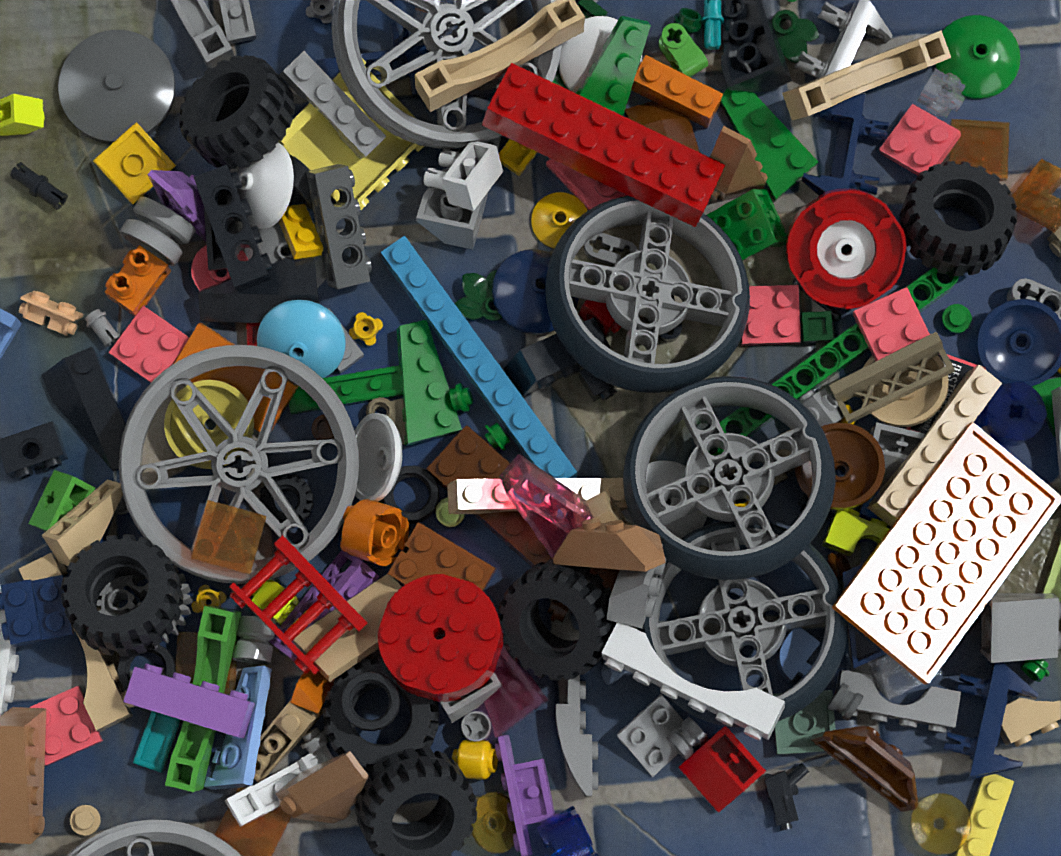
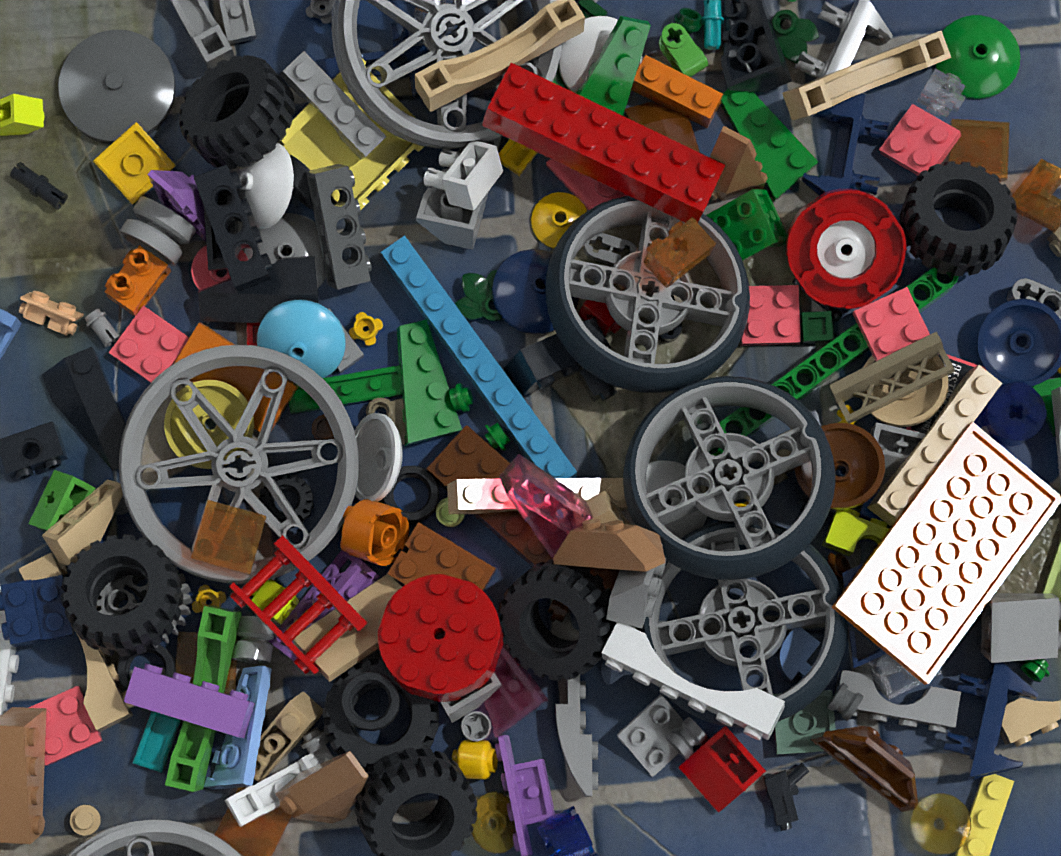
(300, 232): yellow plate -> none
(311, 691): orange slope -> none
(692, 247): none -> clear orange brick
(822, 407): light grey brick -> none
(956, 318): green plate -> none

